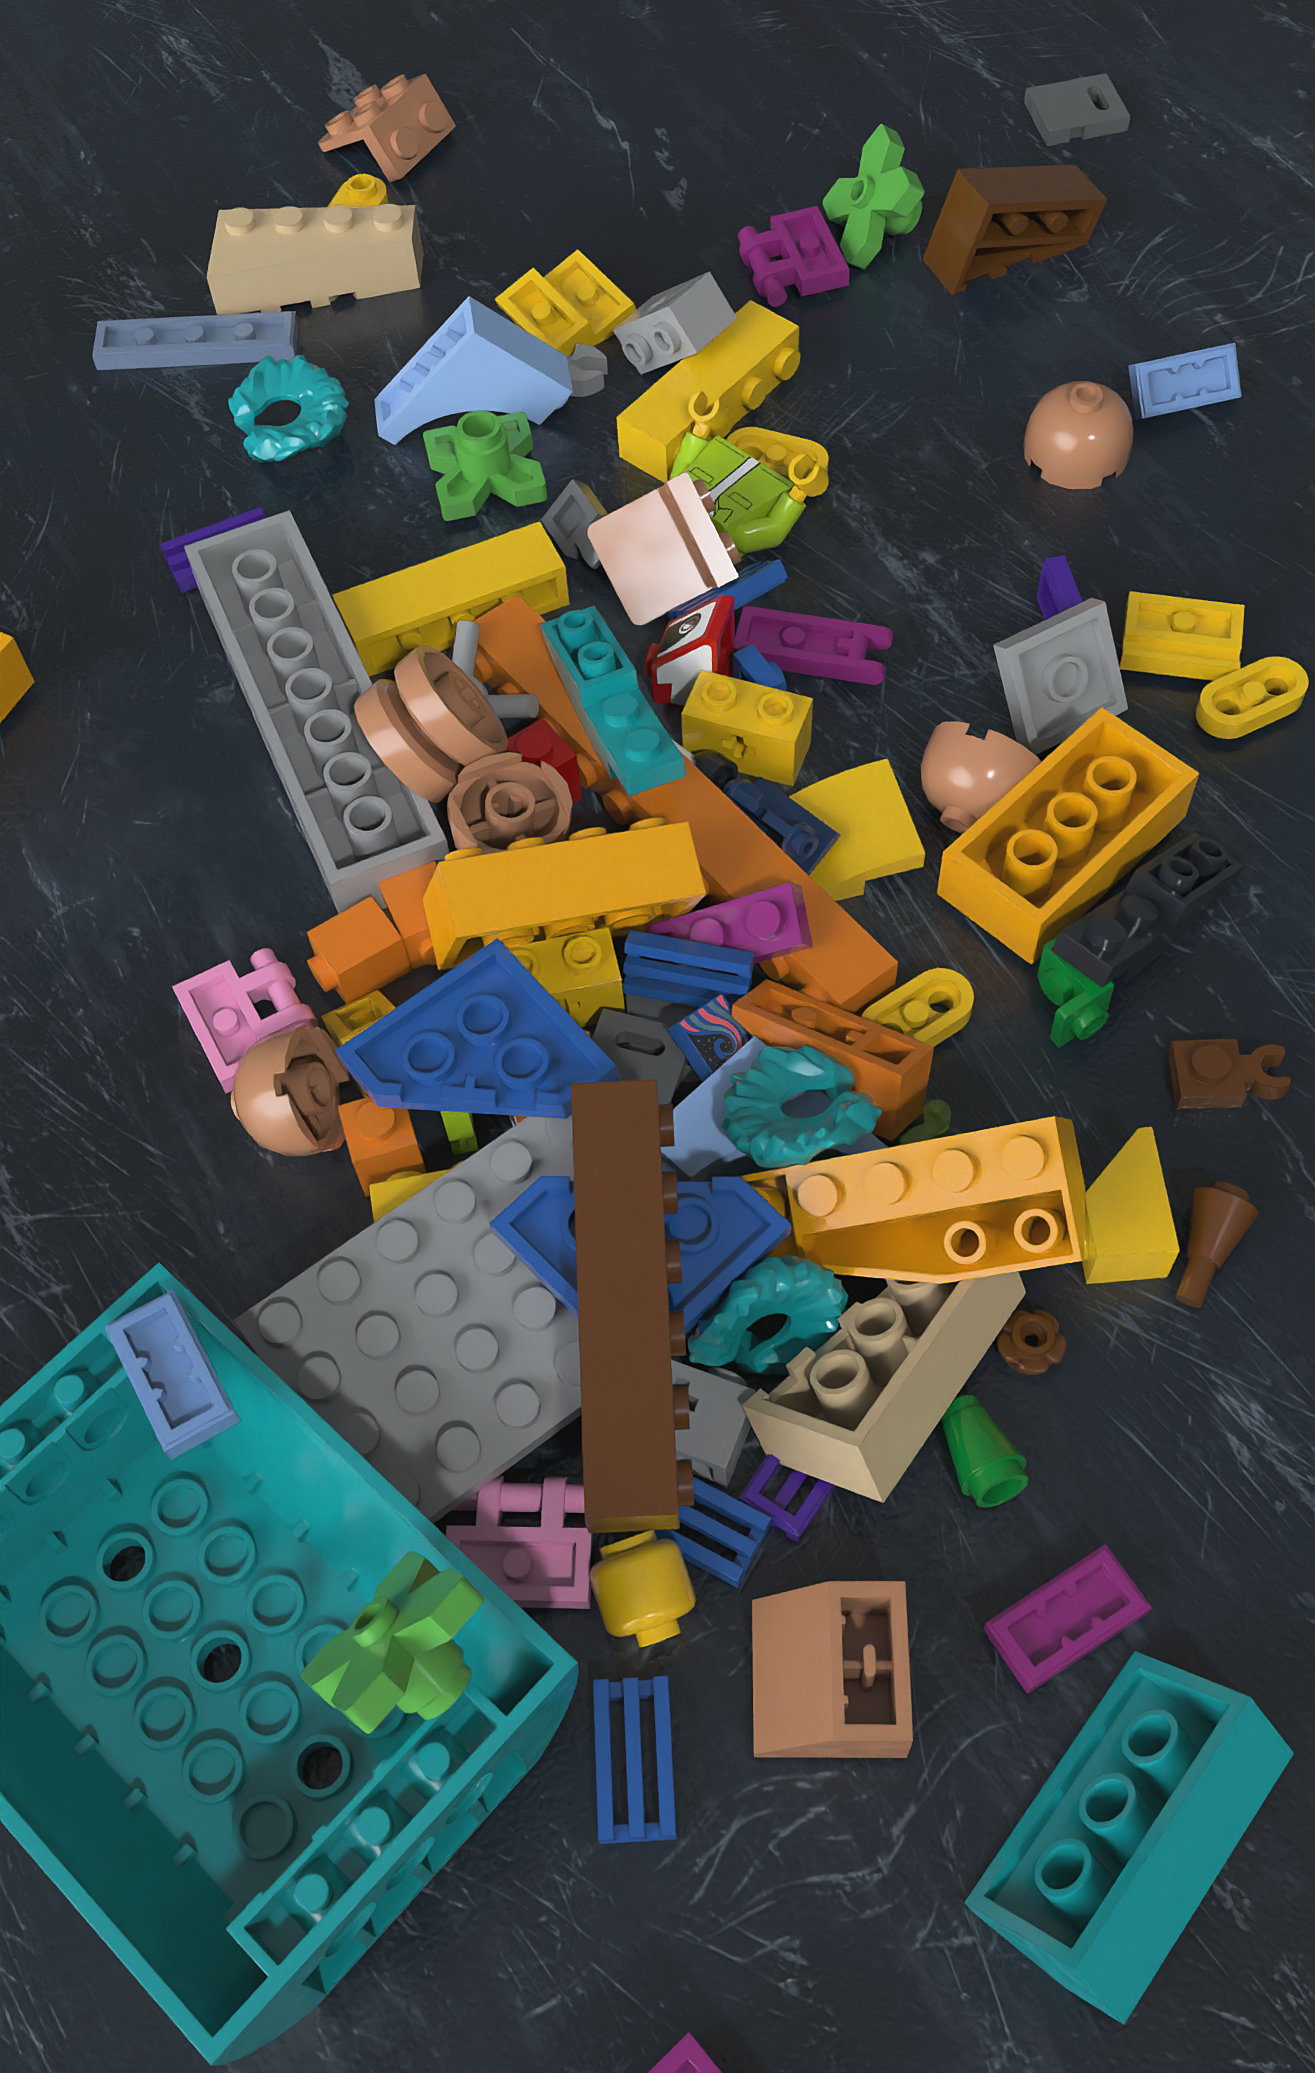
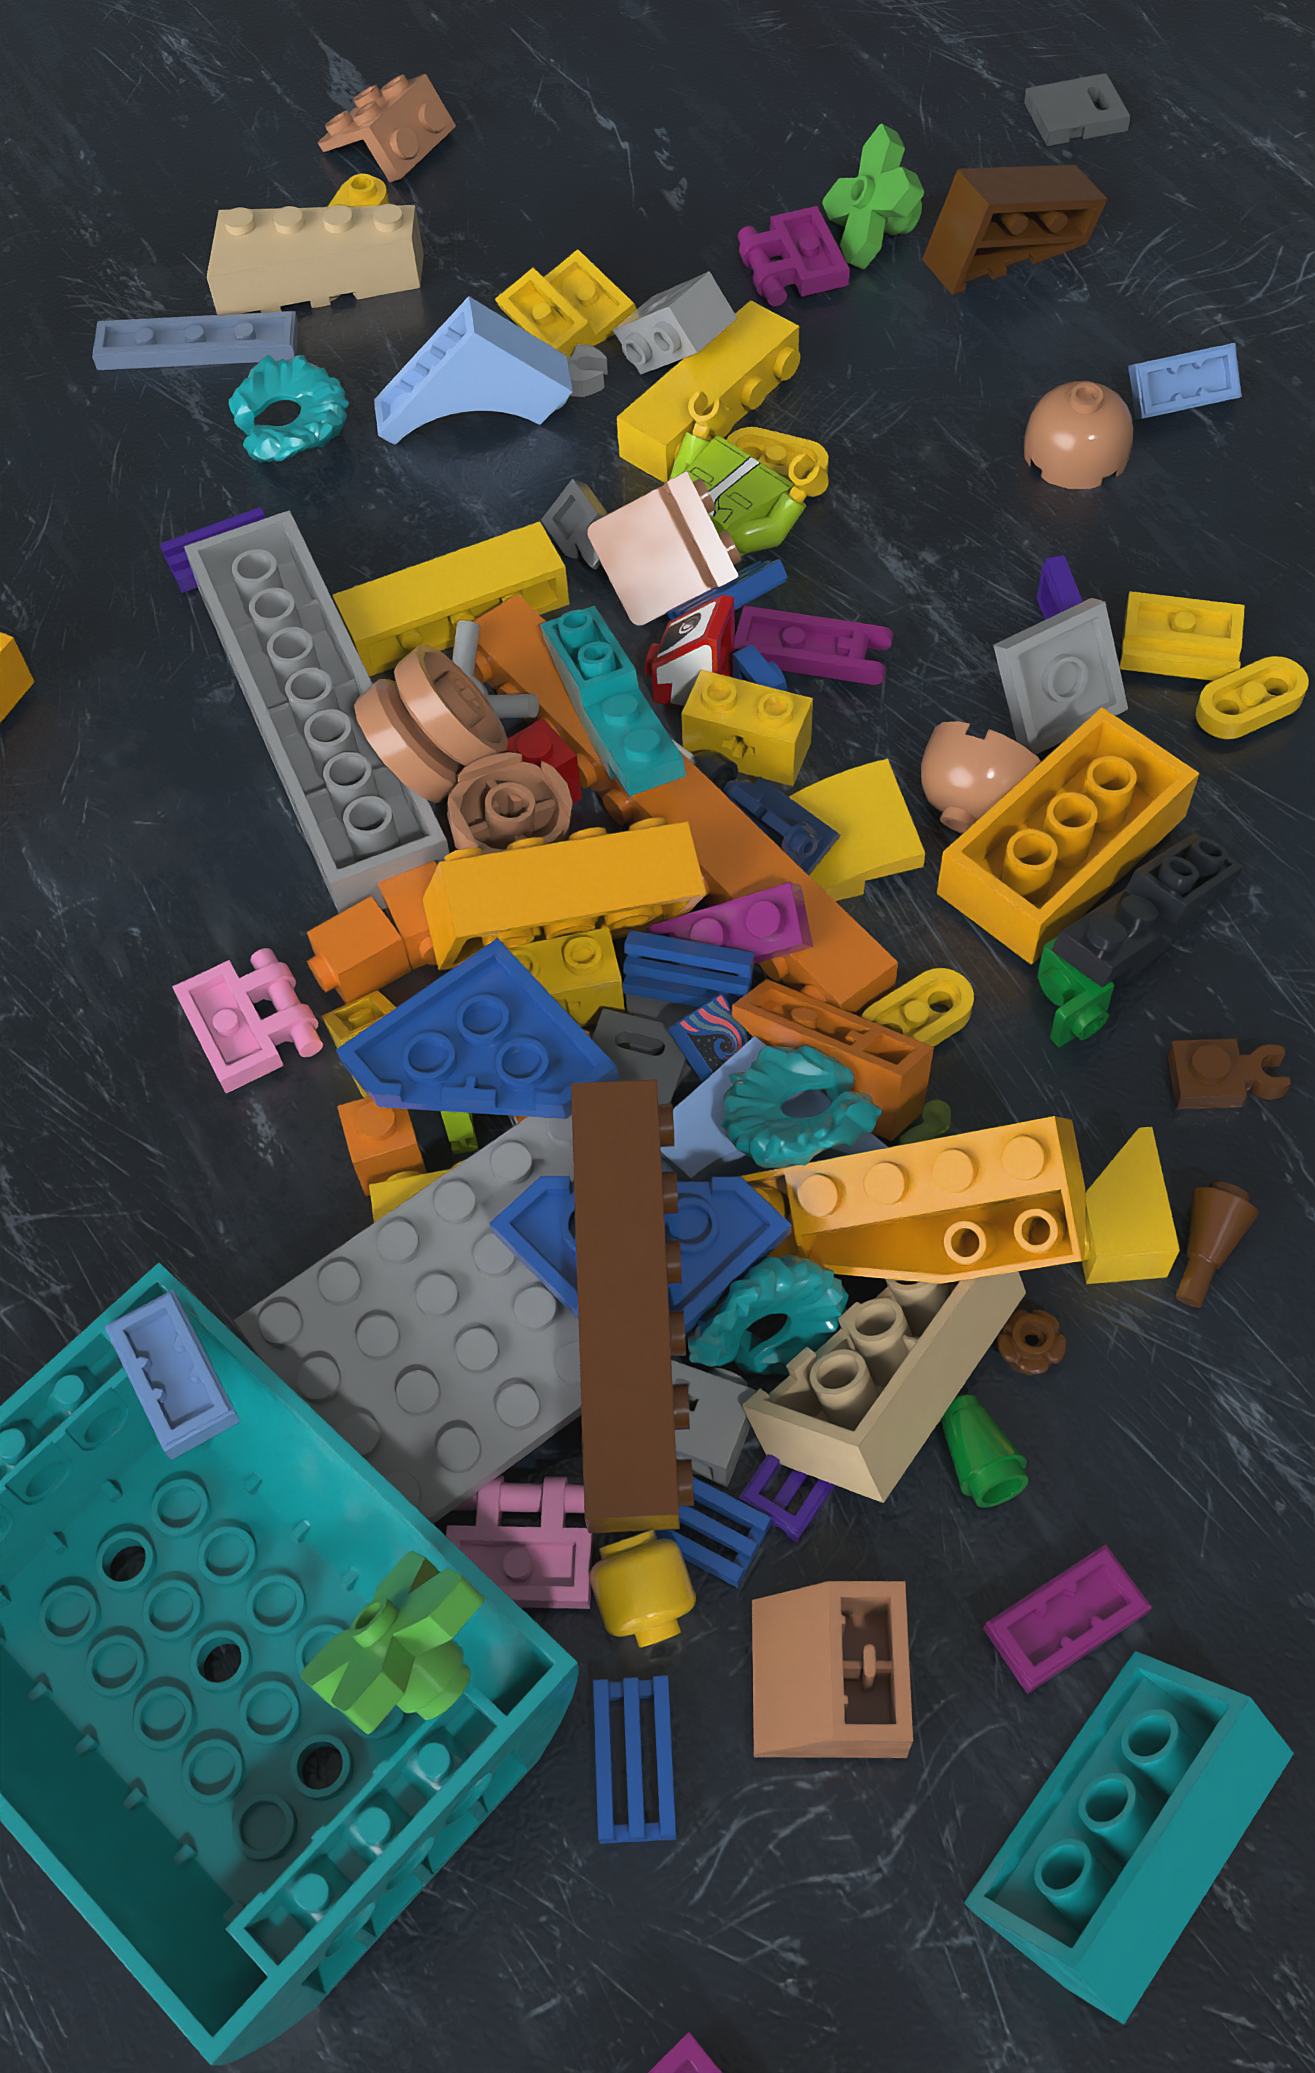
(291, 1092): nougat cylinder -> none
(484, 458): bright green plant -> none

